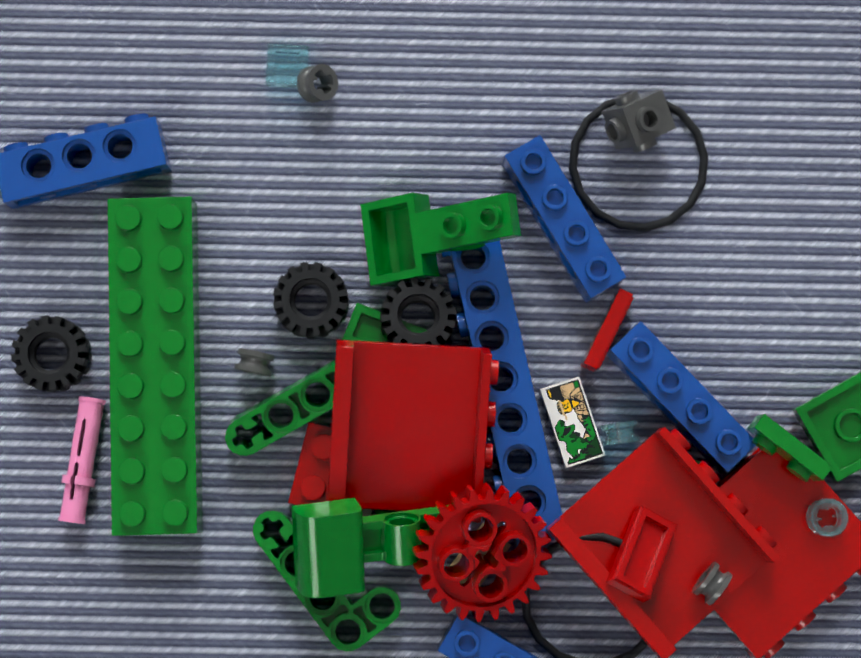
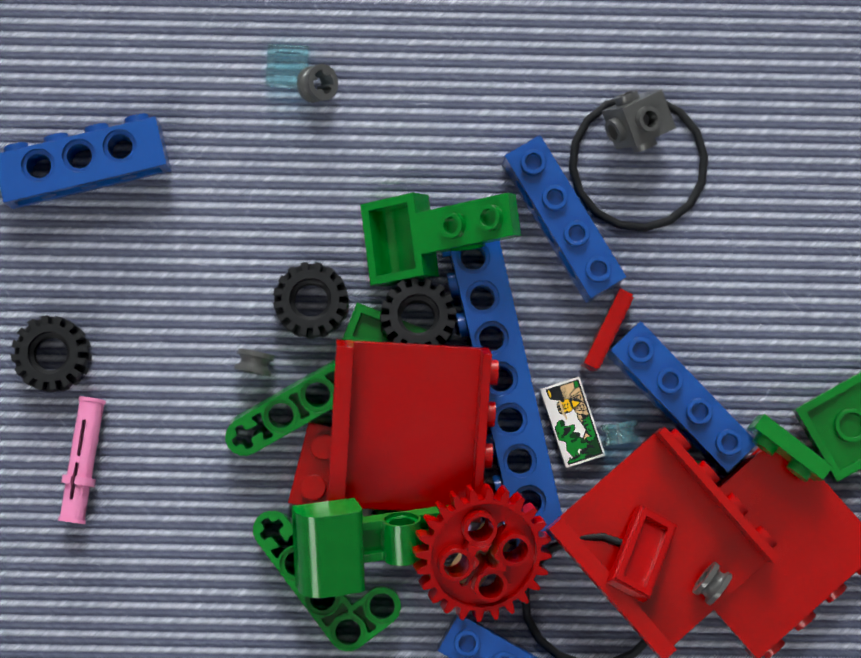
(154, 366): green brick -> none
(826, 504): clear light blue bush -> none

